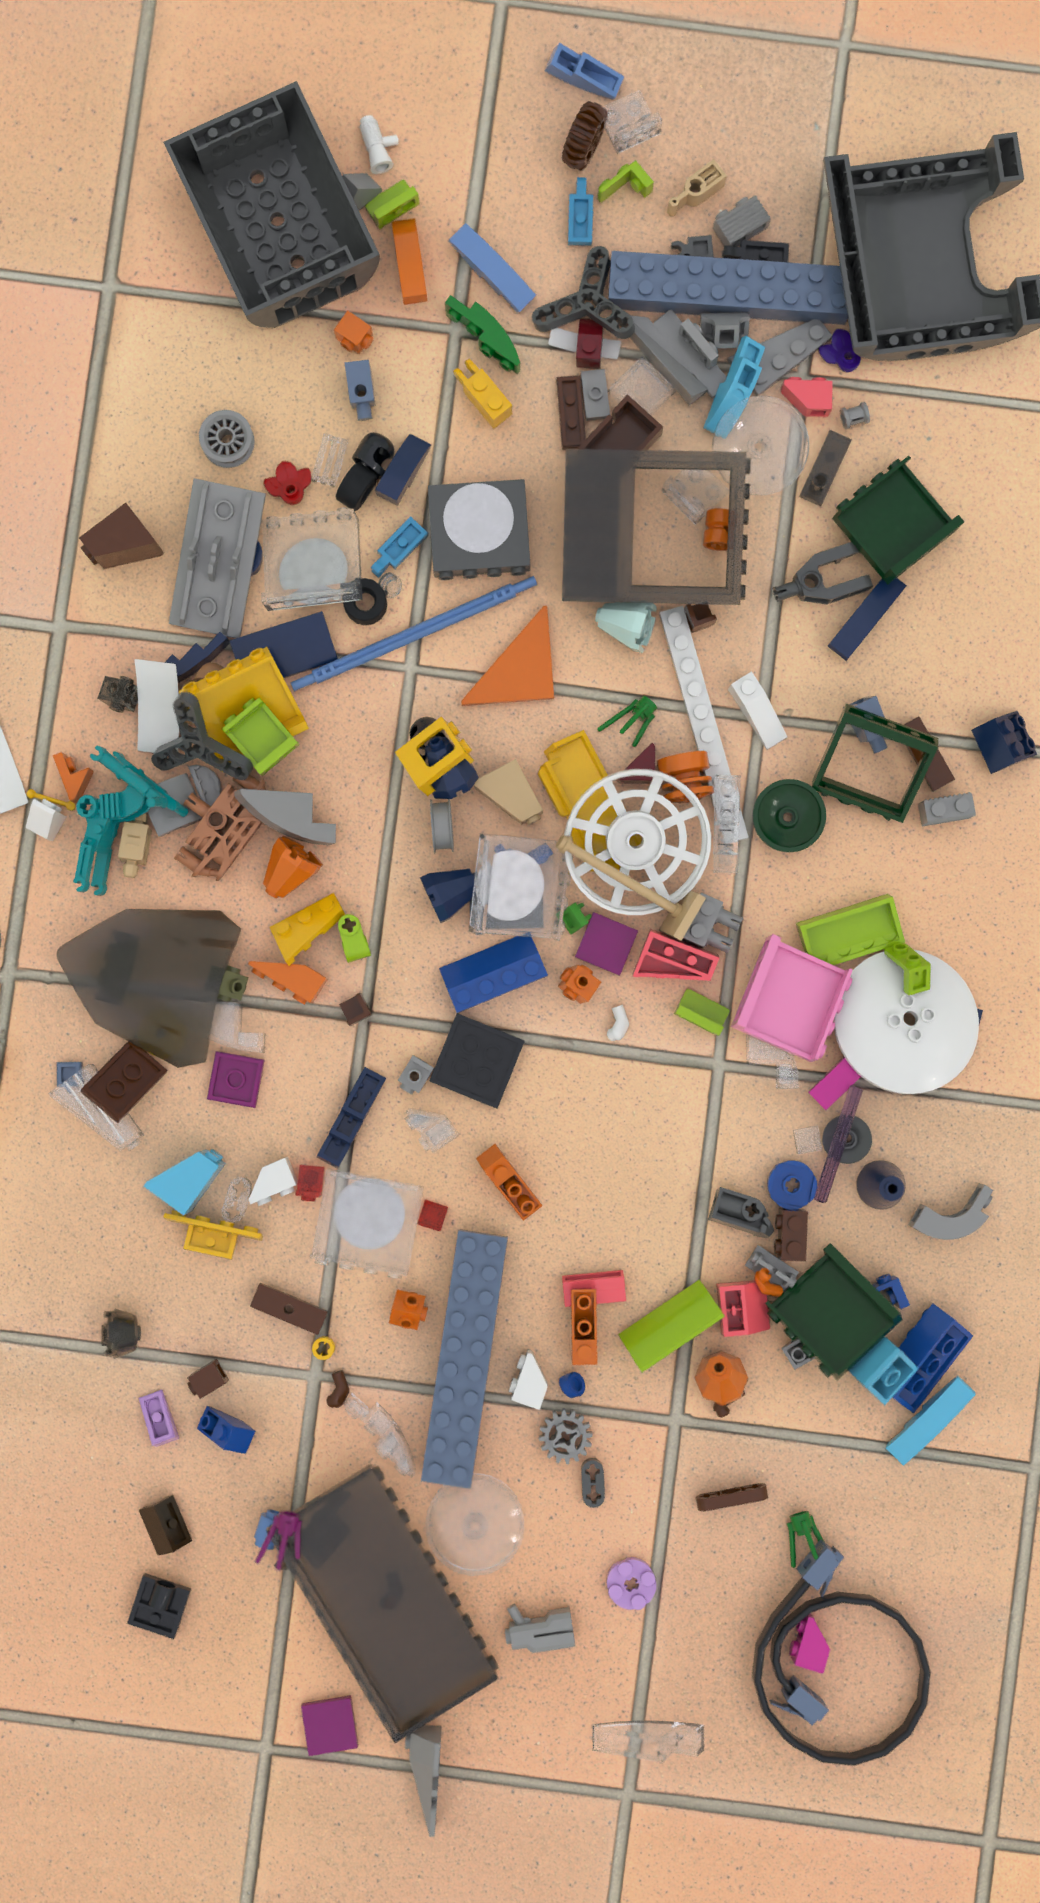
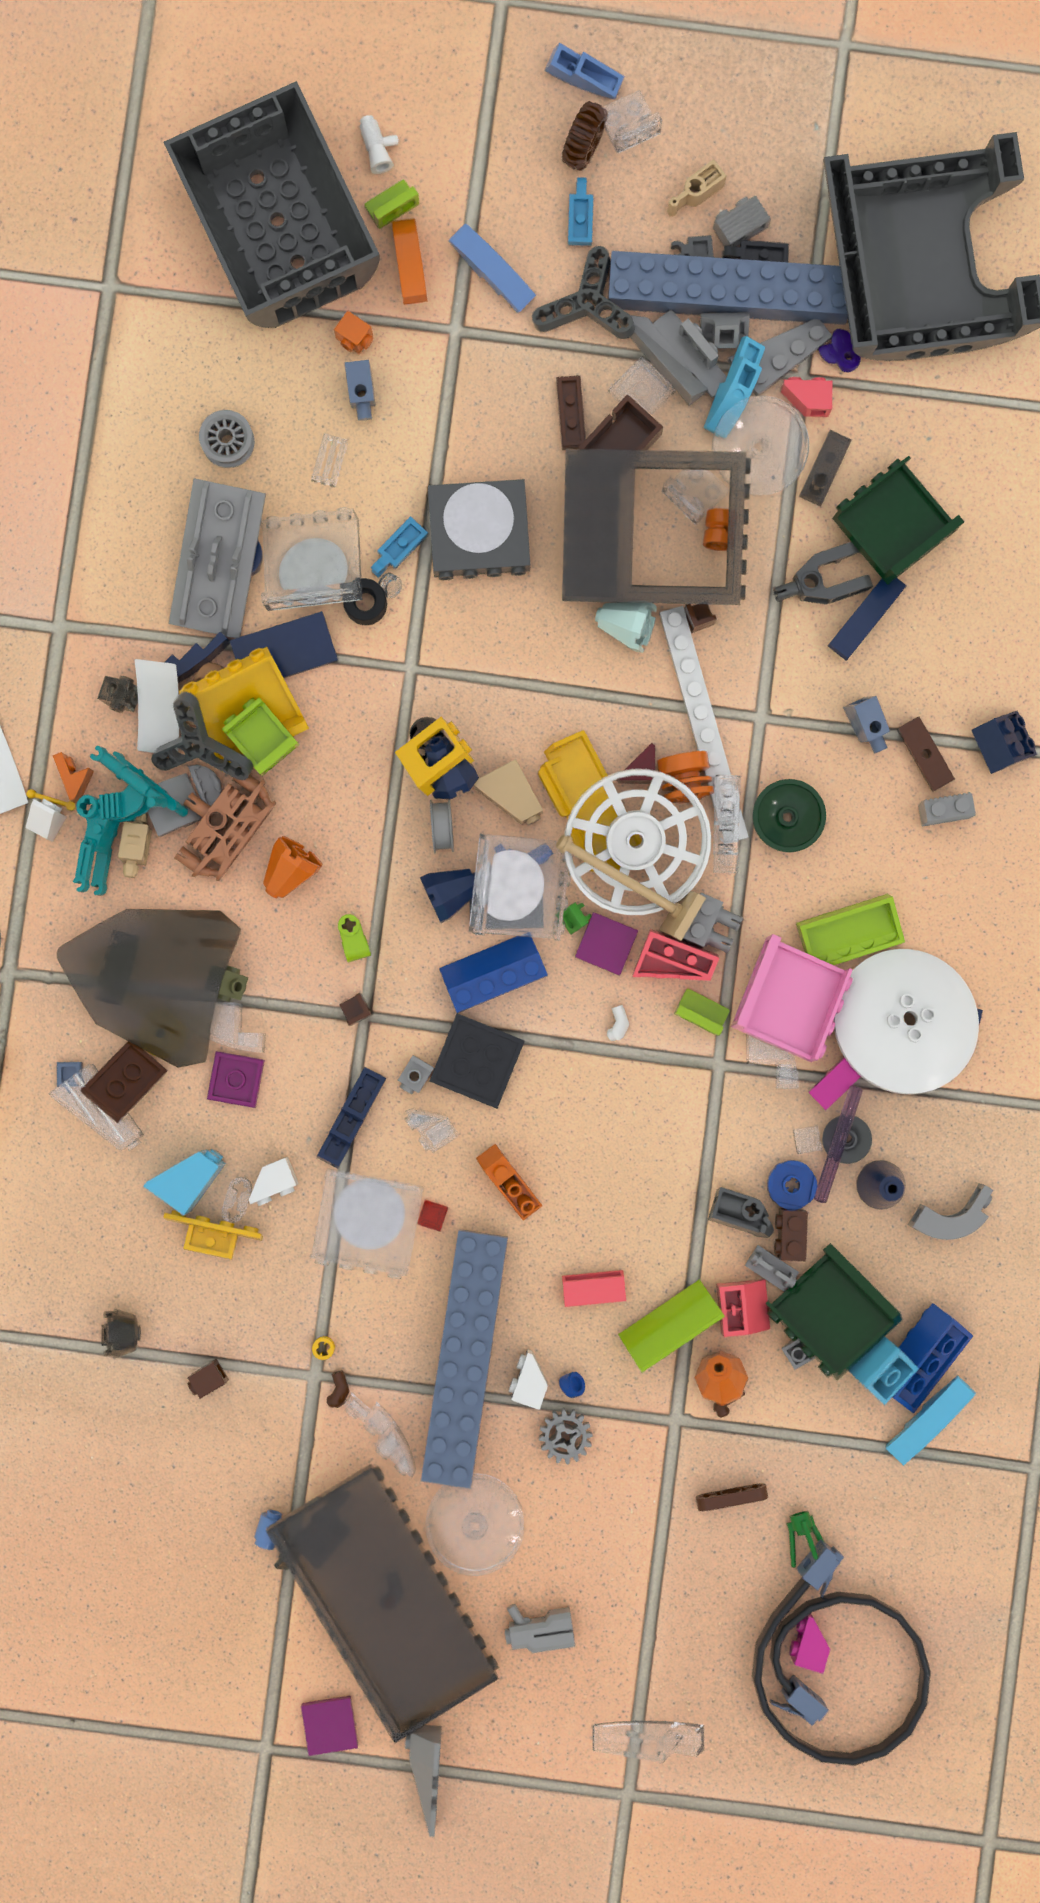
(119, 540): reddish brown slope -> none
(158, 1418): lavender slope -> none
(159, 1606): black plate -> none
(165, 1526): dark brown panel -> none
(226, 1430): blue slope -> none
(274, 1302): reddish brown tile -> none
(286, 480): red plate -> none
(287, 814): light grey slope -> none
(287, 1523): magenta plant -> none
(297, 978): orange slope -> none
(303, 927): yellow wing -> none
(310, 1182): clear red bracket -> none
(356, 486): black tyre -> none
(362, 188): light grey slope -> none
(373, 452): black helmet -> none
(402, 469): dark blue slope -> none
(408, 1310): orange brick -> none
(413, 633): medium blue axle -> none
(484, 394): yellow hinge -> none
(492, 337): green slope -> none
(521, 670): orange tile -> none
(568, 341): white sticker -> none
(578, 983): orange brick -> none
(583, 1327): orange slope -> none
(589, 344): dark red slope -> none
(595, 394): light grey plate -> none
(598, 1482): dark grey beam -> none
(636, 1597): lavender plate -> none
(638, 179): lime bracket -> none
(642, 710): green plant -> none
(757, 710): white slope -> none
(762, 1280): orange arm -> none
(855, 415): light grey bush -> none
(887, 729): dark green window -> none
(895, 1293): blue bracket -> none
(916, 969): lime bracket -> none

